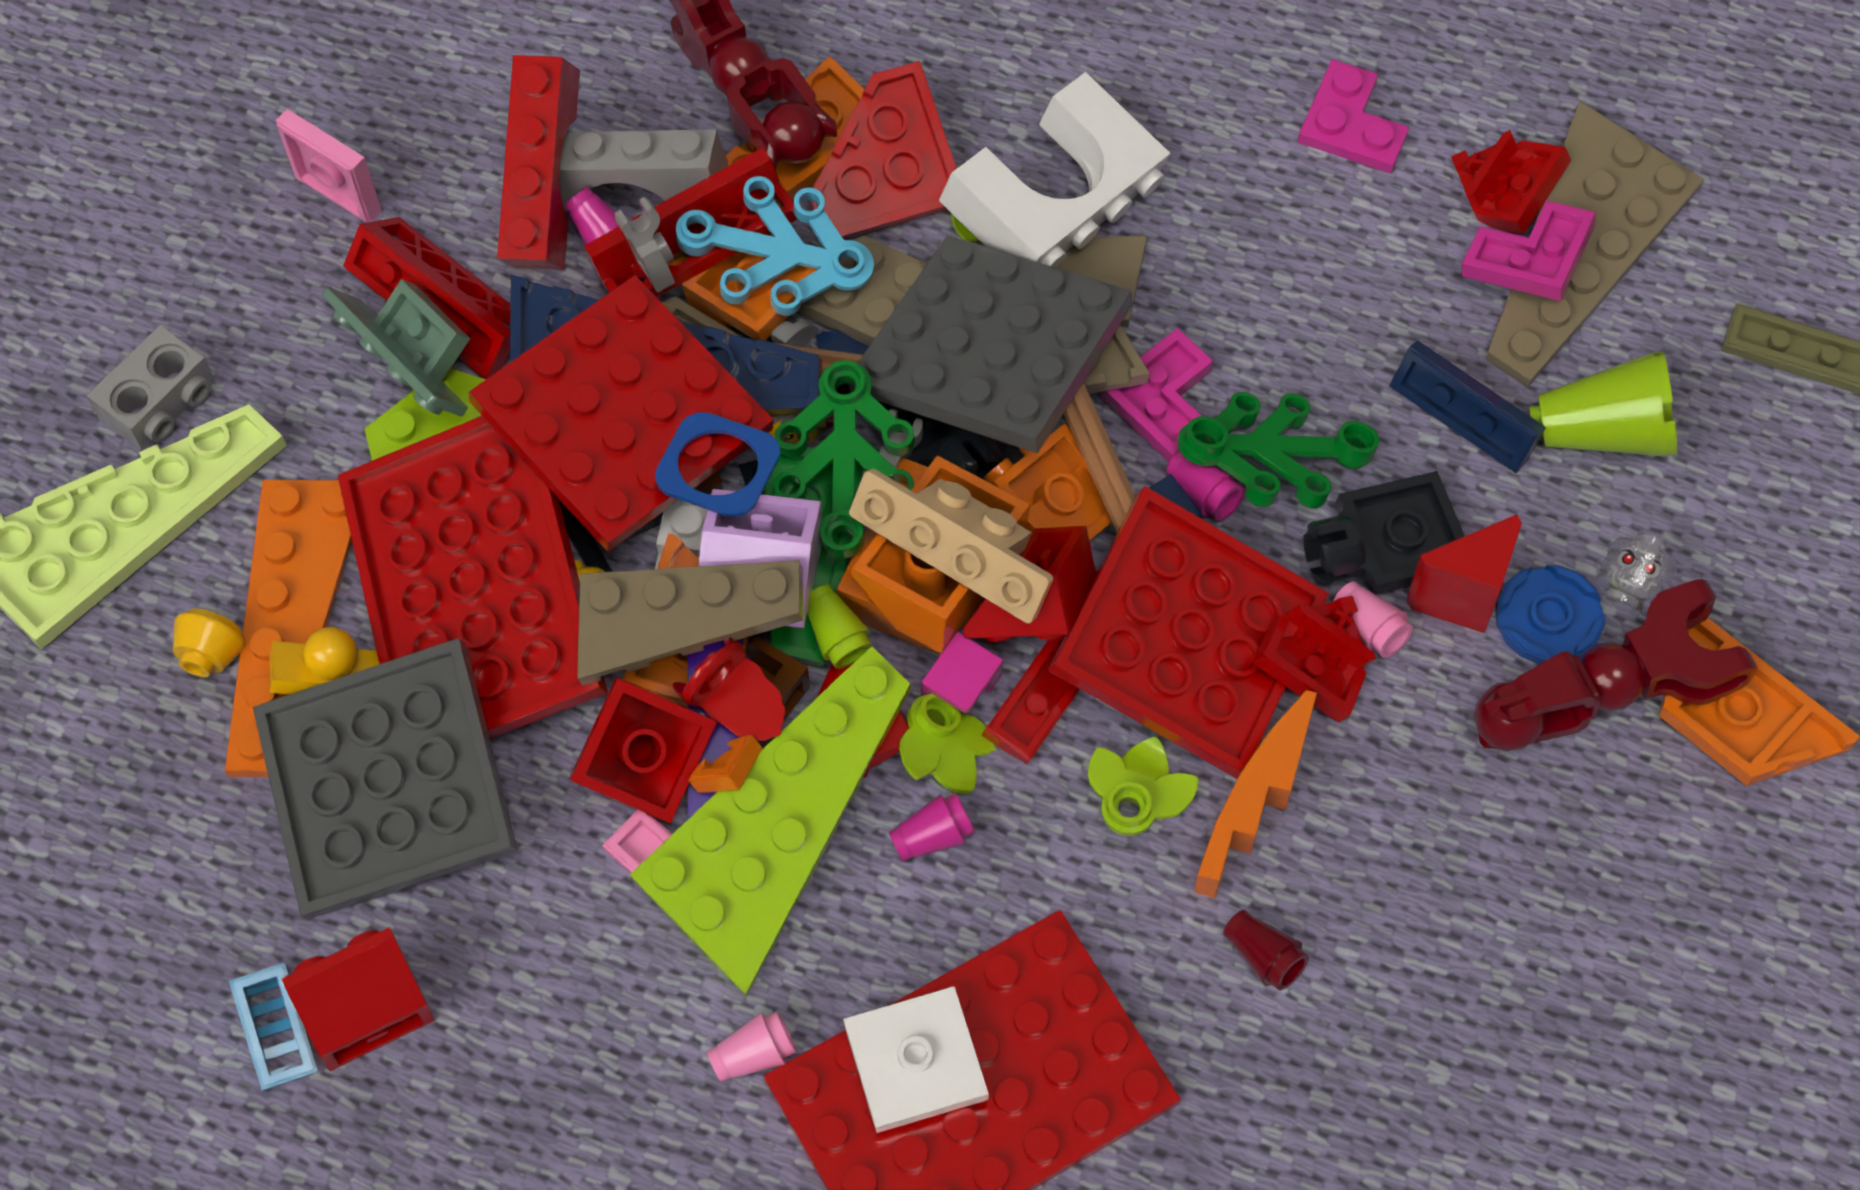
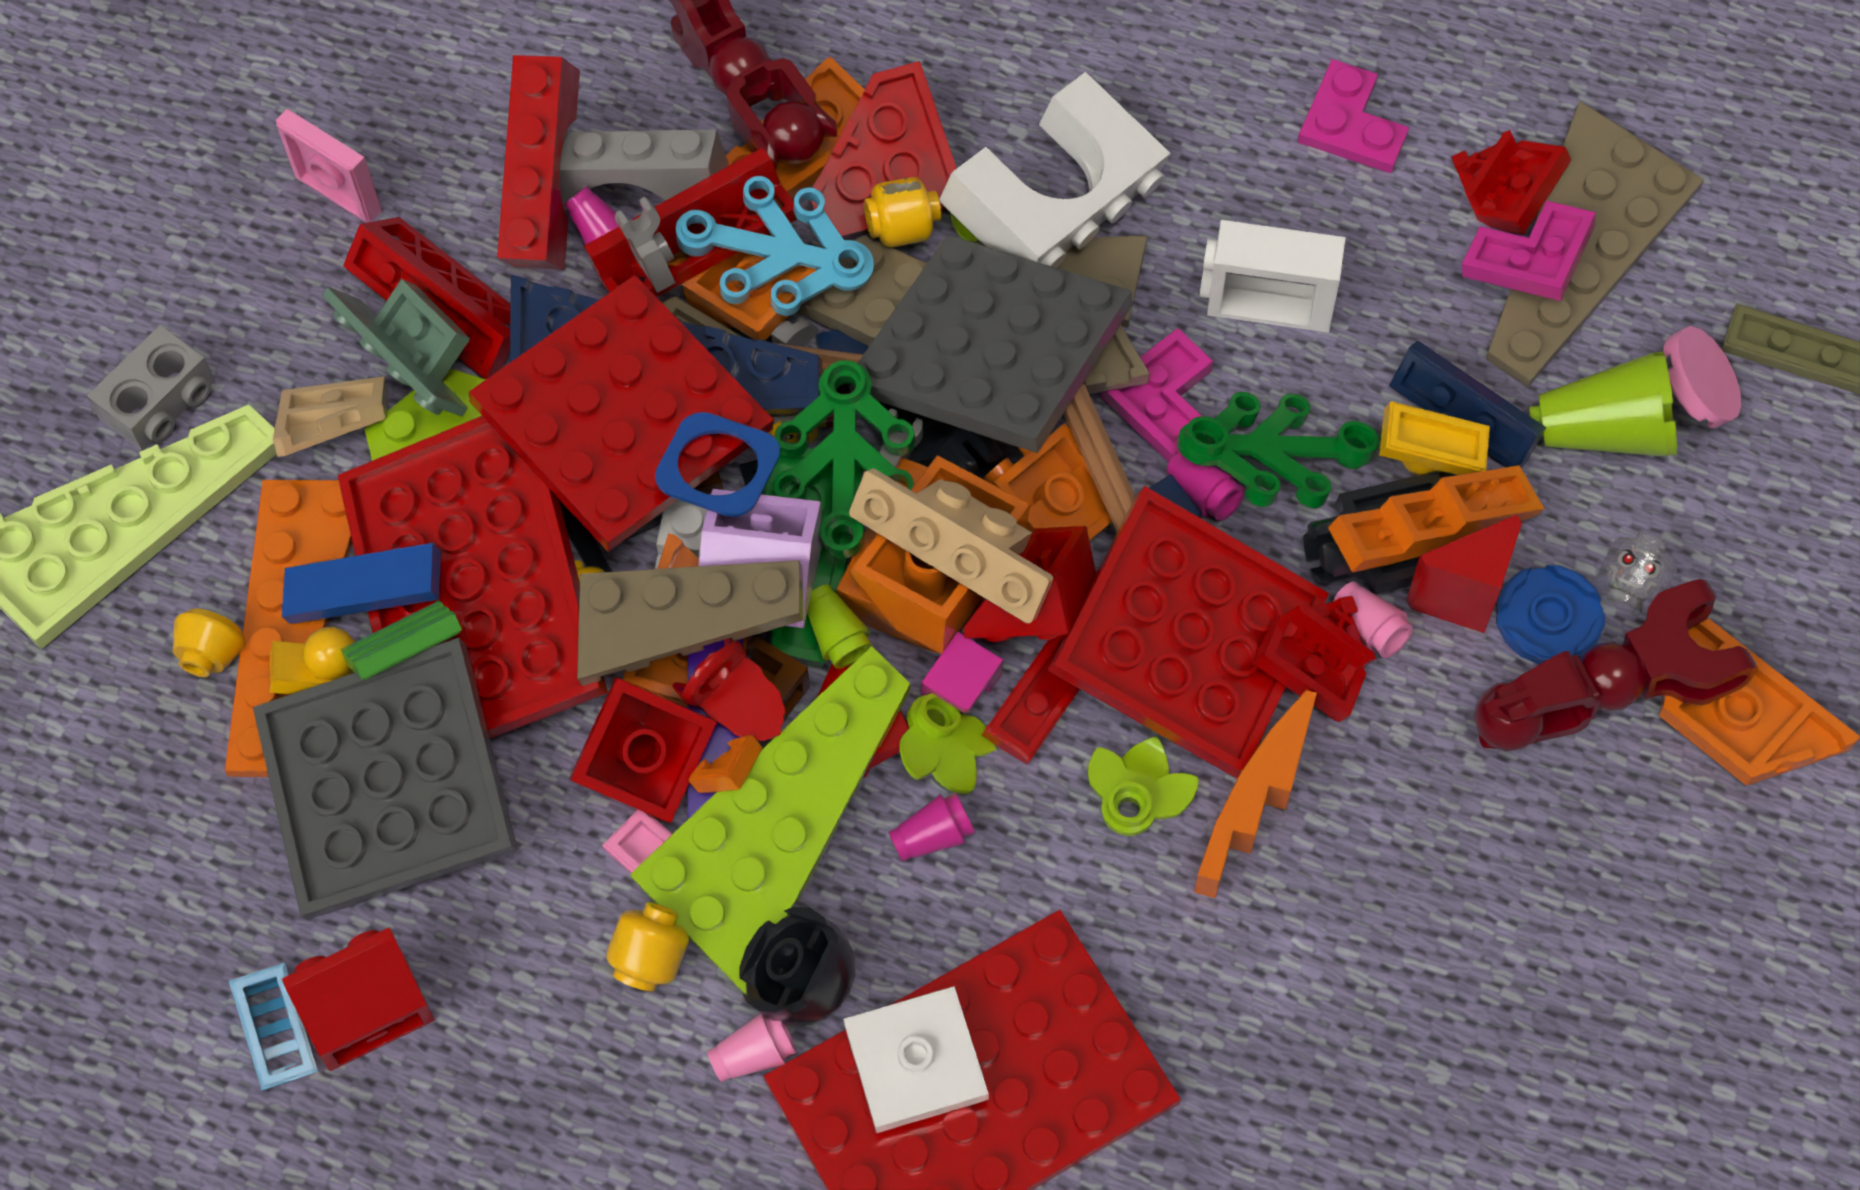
(327, 411): none -> tan wing
(361, 583): none -> blue tile
(401, 640): none -> bright green tile
(647, 947): none -> yellow head
(798, 968): none -> black cylinder
(901, 212): none -> yellow head
(1268, 951): dark red cone -> none
(1272, 255): none -> white window
(1432, 518): none -> orange slope
(1433, 441): none -> yellow tile
(1702, 377): none -> bright pink tile

